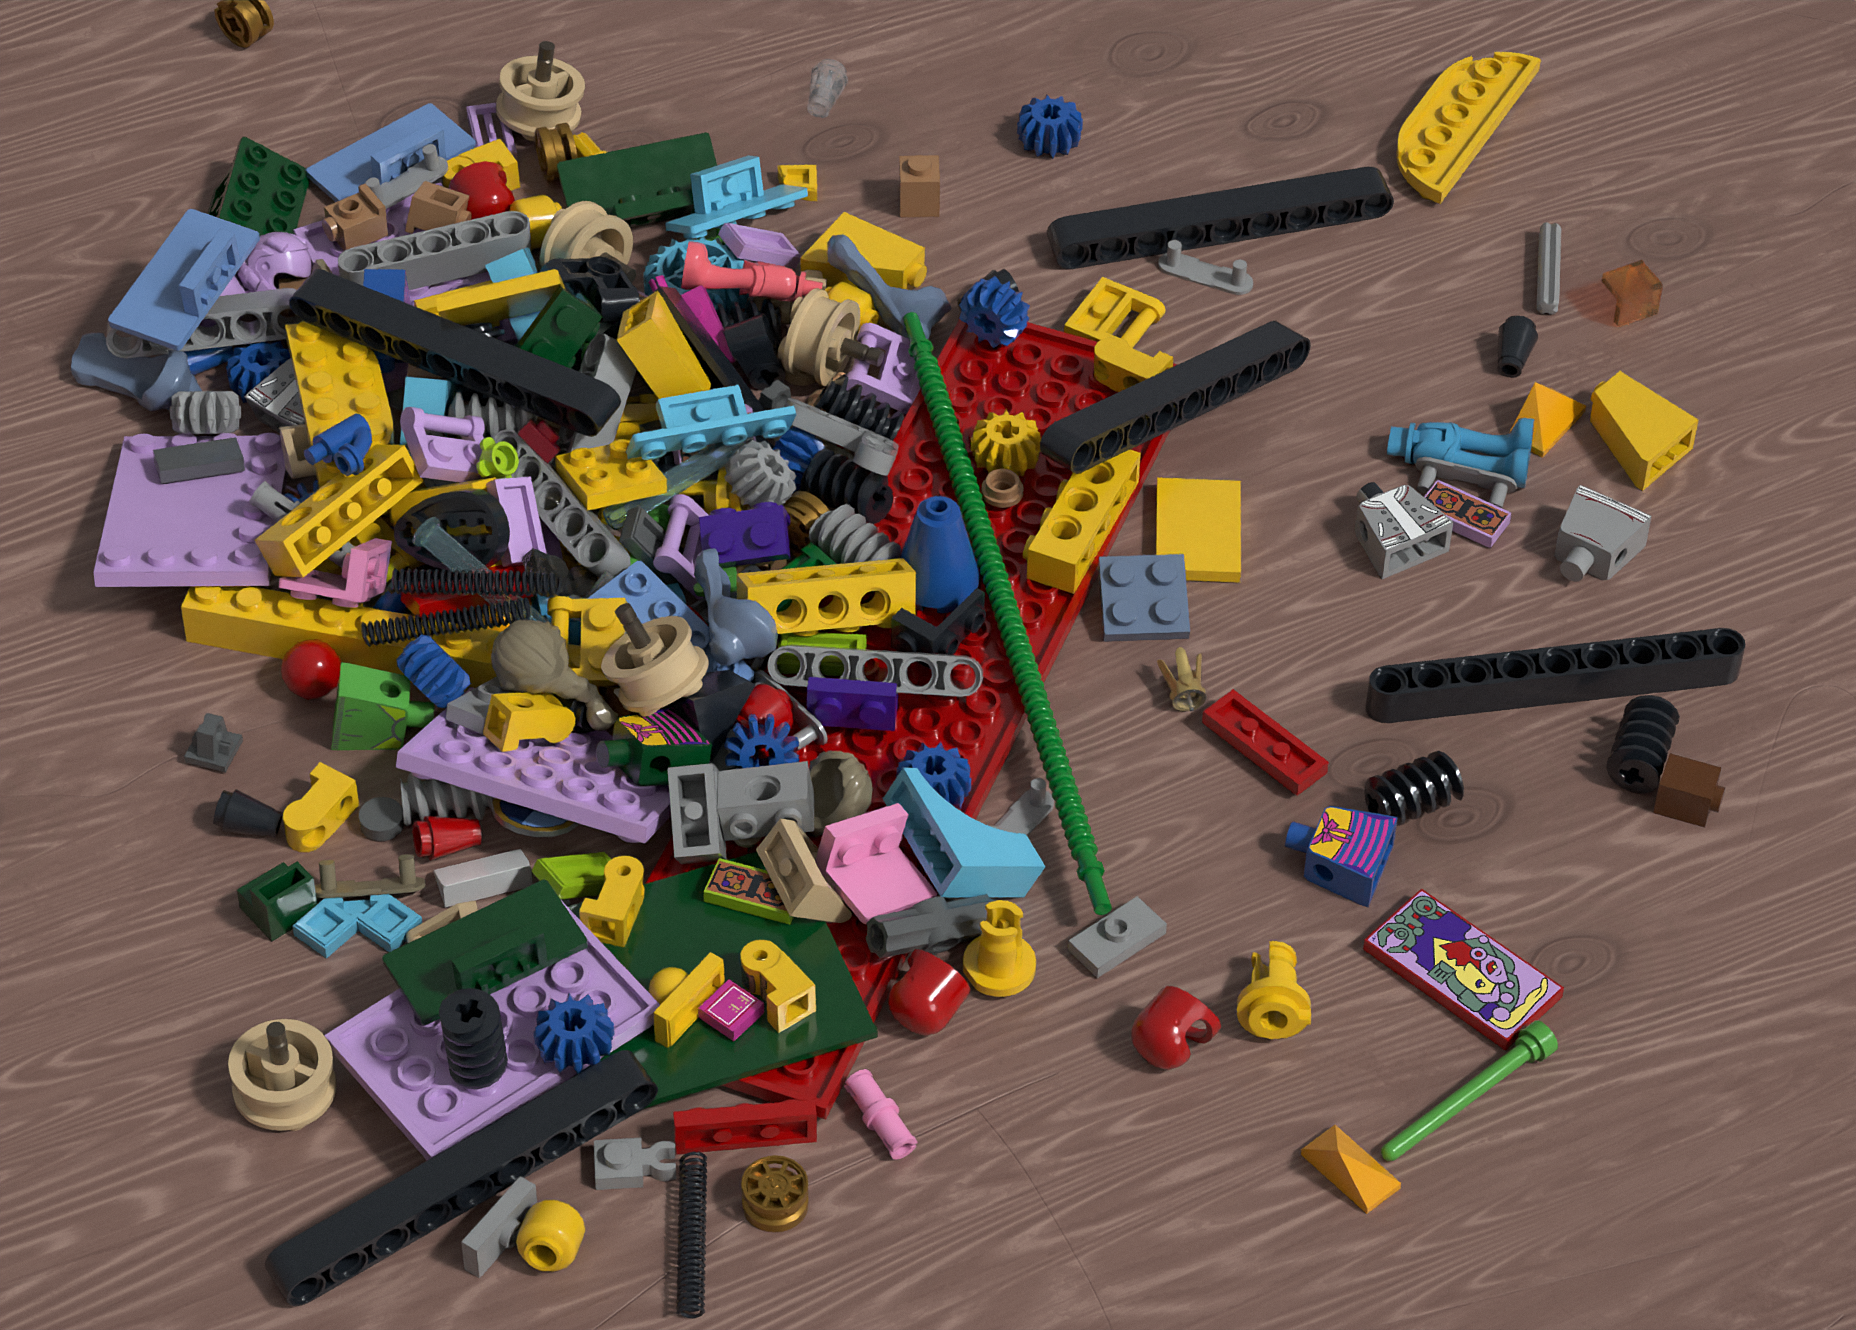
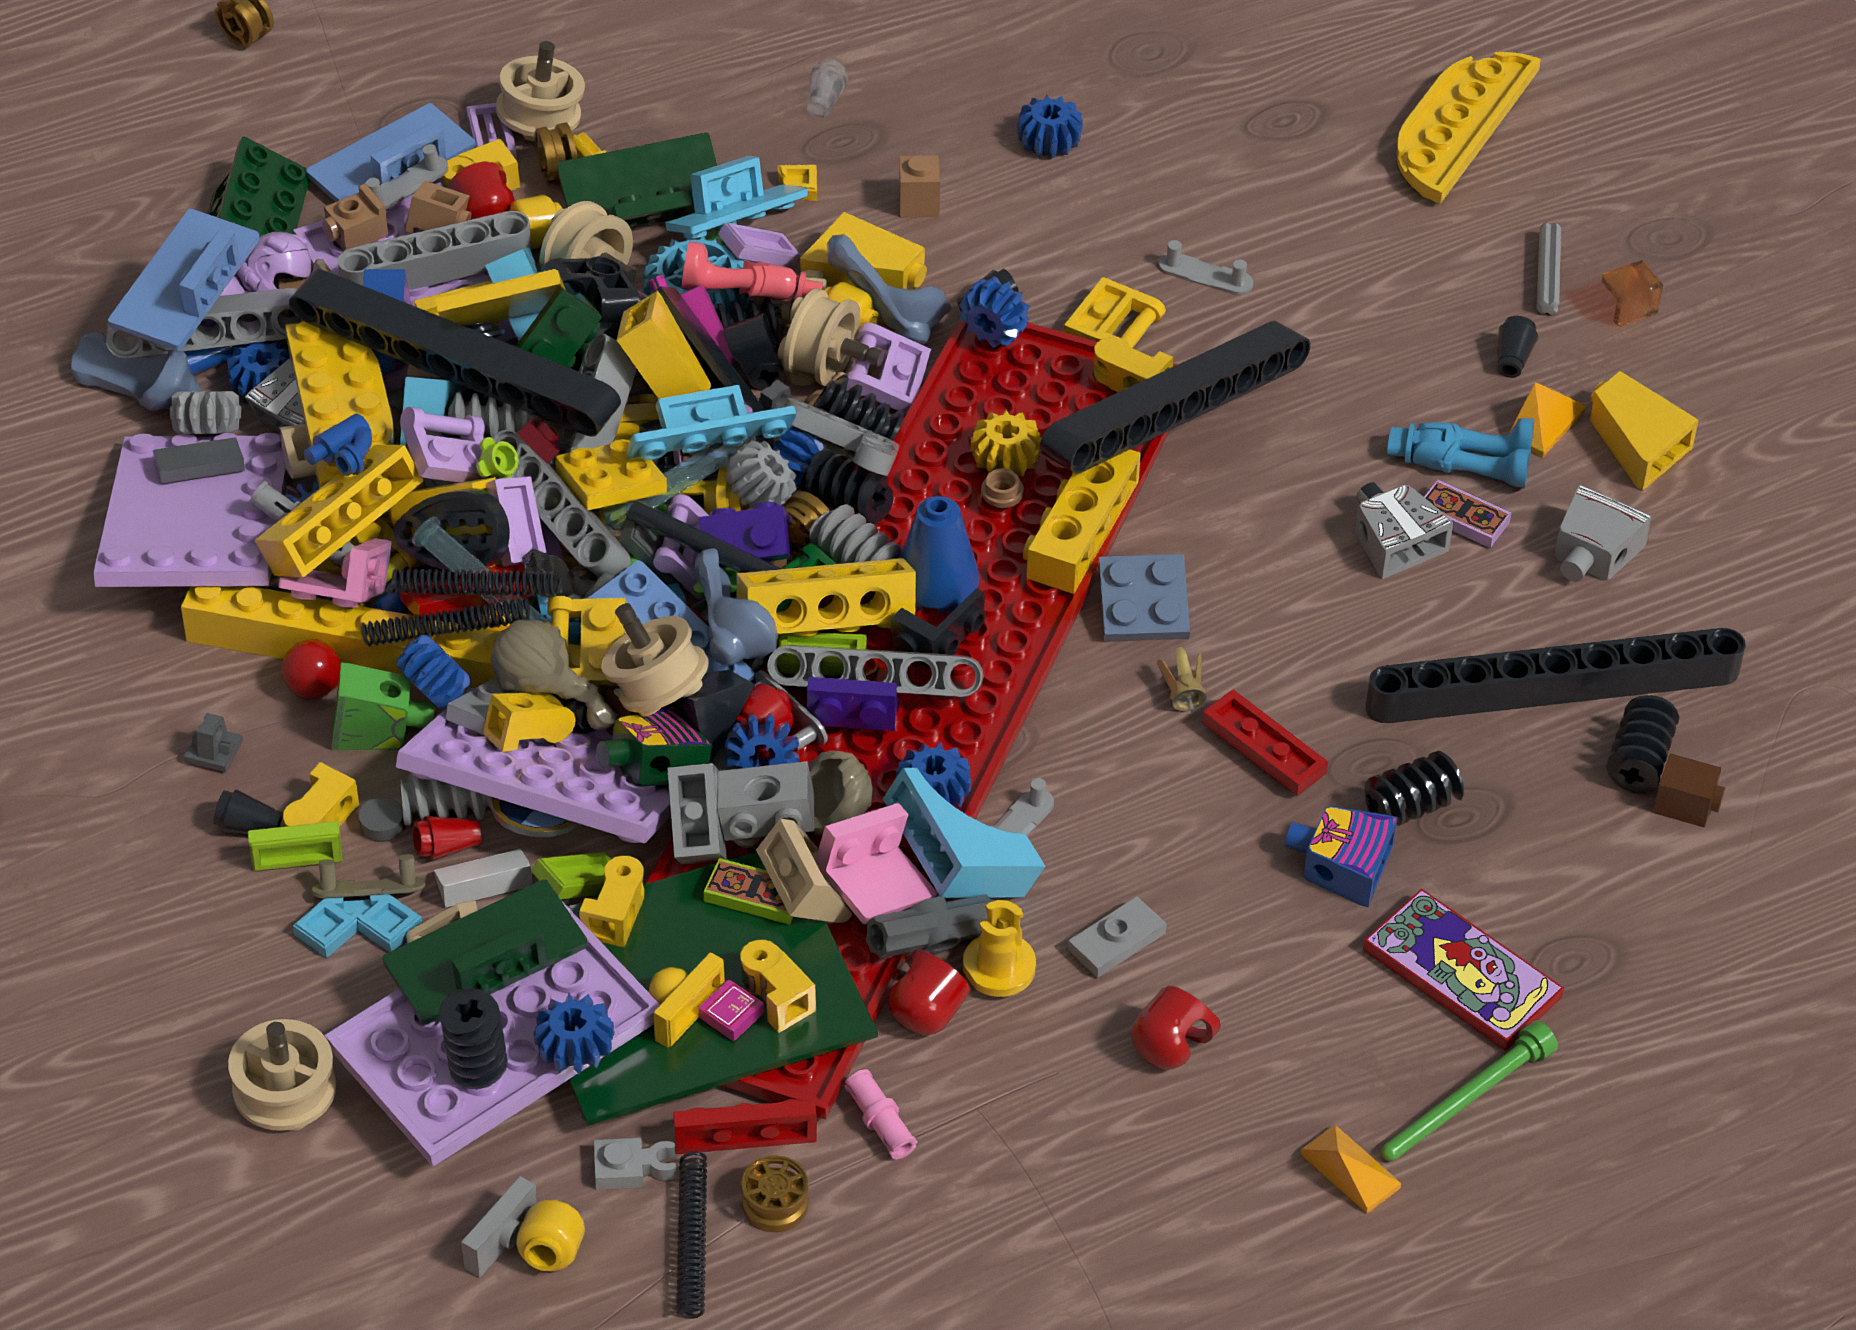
(278, 898): dark green piece -> none
(295, 845): none -> lime tile
(460, 1178): black beam -> none
(695, 538): none -> black piece
(1008, 617): green hose -> none
(1203, 524): yellow tile -> none
(1219, 217): black beam -> none
(1274, 1001): yellow piece -> none
(1434, 468): light grey piece -> none

